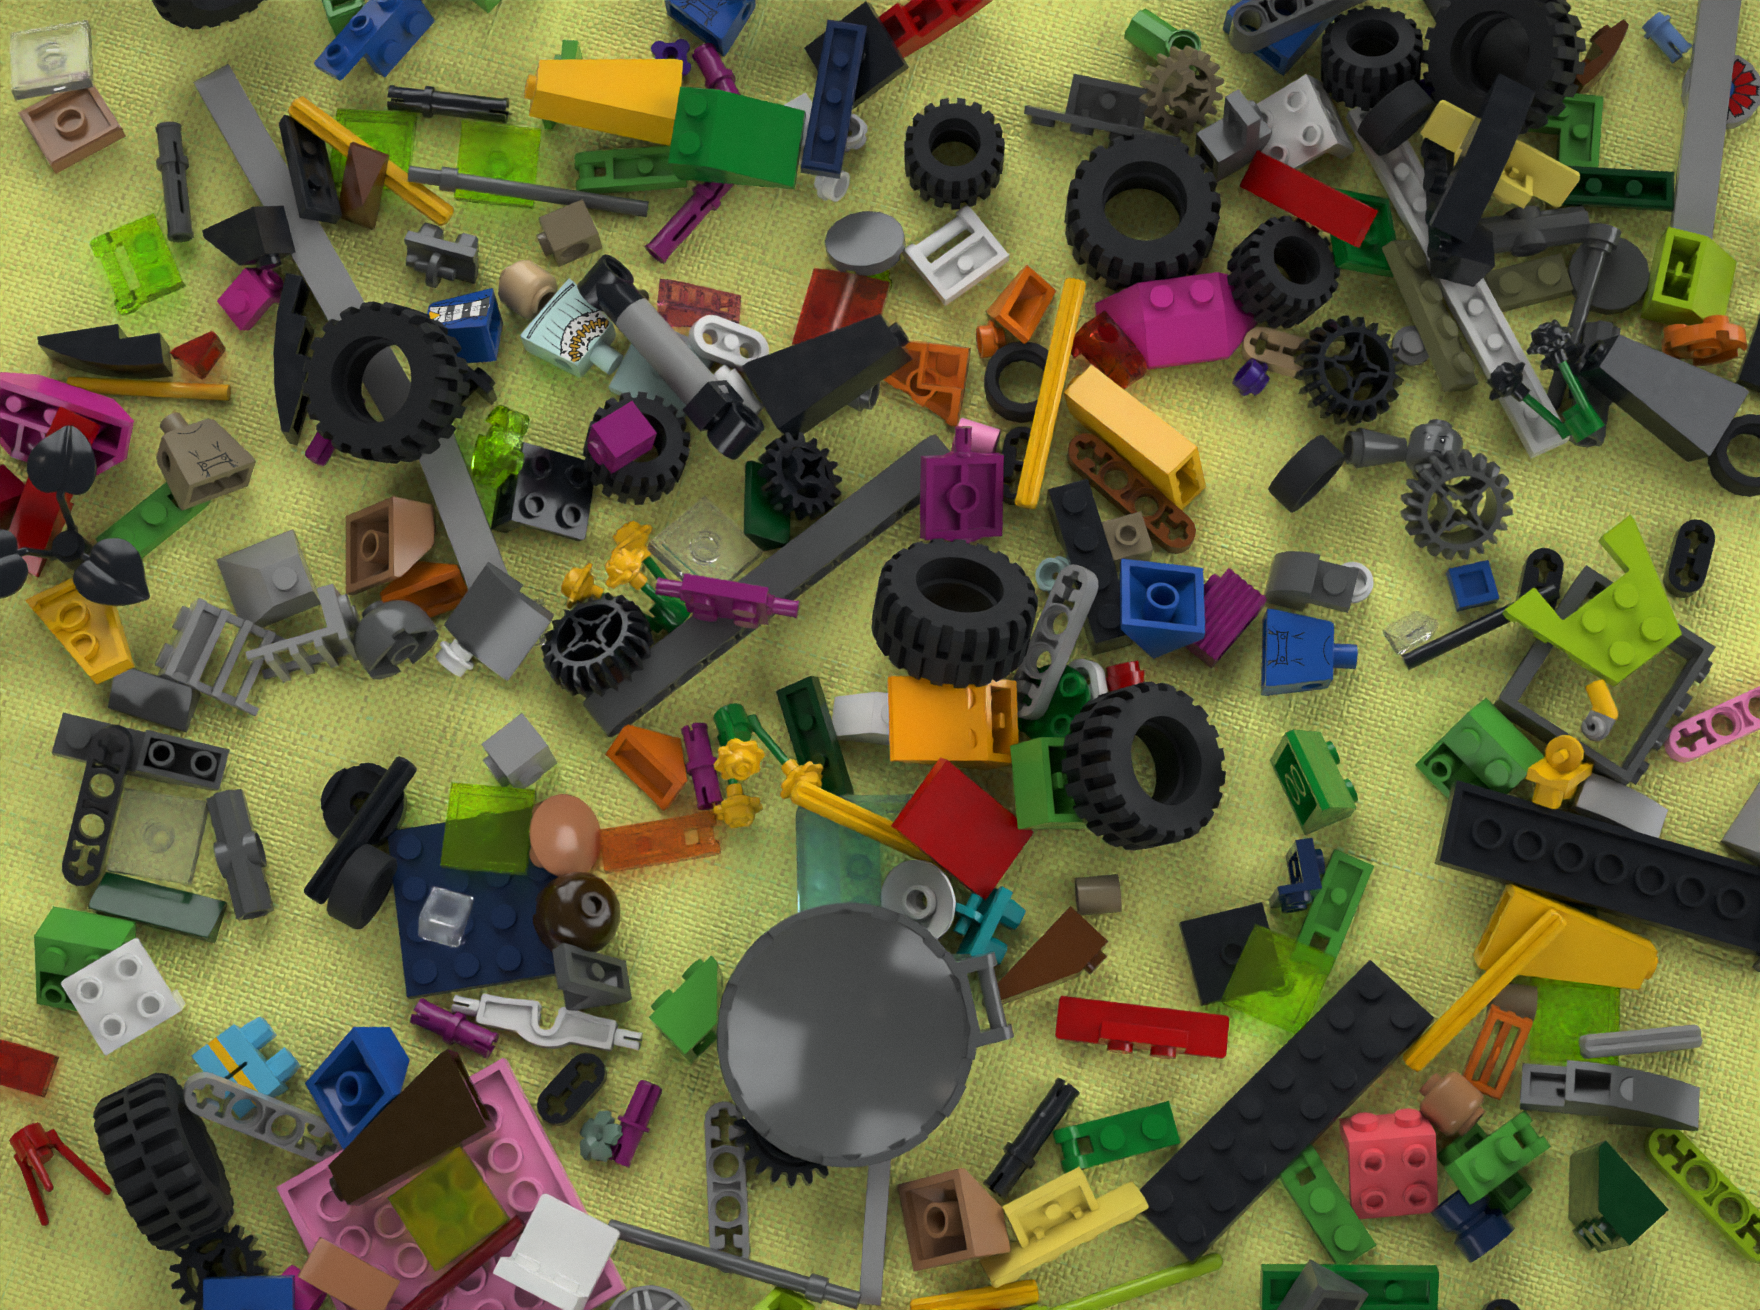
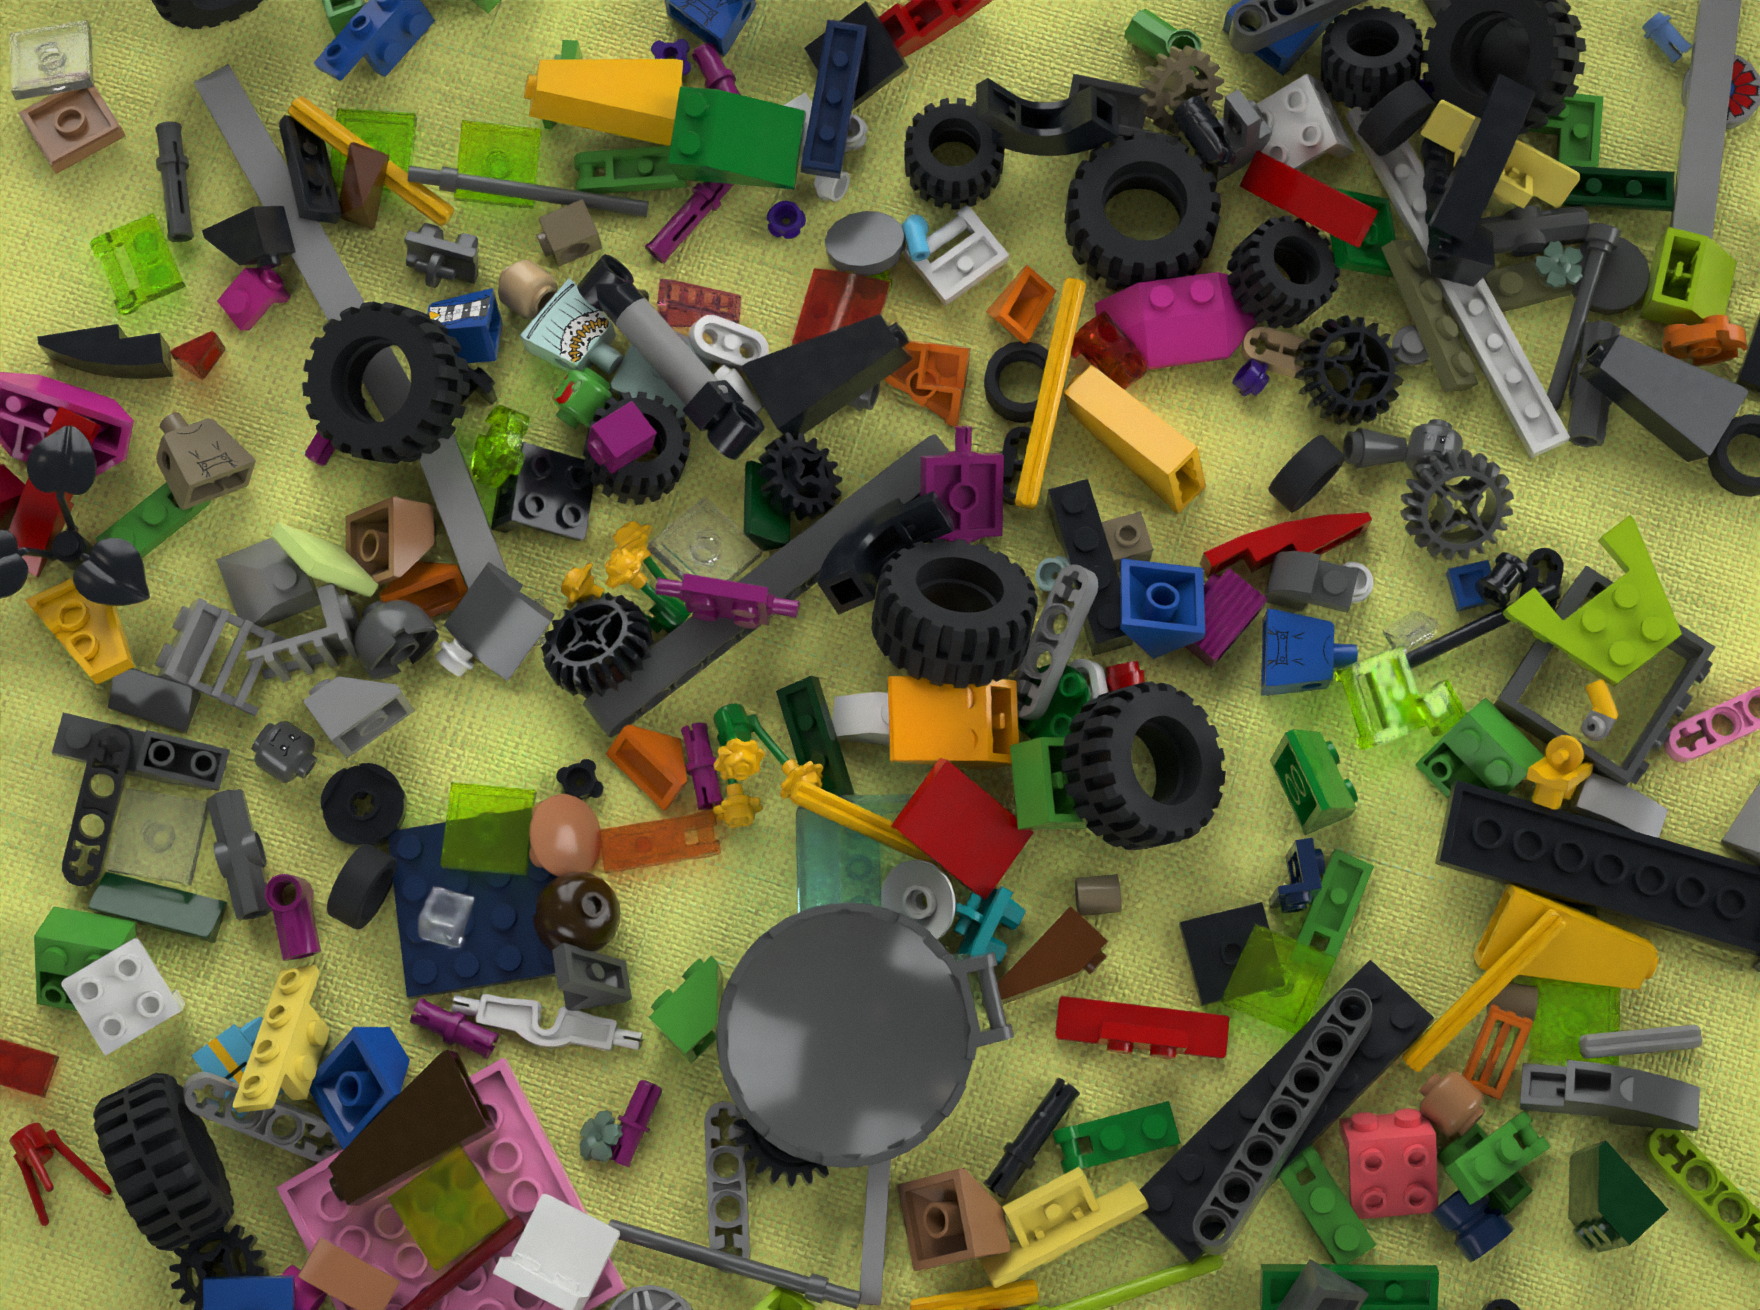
(152, 388): yellow bar -> none
(284, 751): none -> dark grey head
(285, 1045): none -> light yellow bracket
(291, 349): black slope -> none
(294, 921): none -> magenta piece
(324, 560): none -> yellowish green tile
(356, 710): none -> light grey slope
(361, 827): black axle -> none
(447, 104): black pin -> none
(518, 754): light grey brick -> none
(579, 1096): black beam -> none
(581, 396): none -> bright green head
(584, 770): none -> black plate
(783, 210): none -> dark purple plate
(856, 560): none -> black arch
(915, 232): none -> medium azure arm
(983, 437): bright pink beam -> none
(989, 339): orange plate -> none
(1047, 127): none -> black arch
(1127, 496): dark orange beam -> none
(1204, 132): none -> black hinge
(1282, 1141): none -> dark grey beam
(1304, 535): none -> red slope
(1392, 694): none -> clear neon green plate
(1440, 707): none -> clear neon green tile
(1502, 579): none -> black bush
(1559, 265): none -> sand green plant
(1562, 356): plant -> none
(1600, 55): reddish brown slope -> none
(1698, 561): black beam -> none

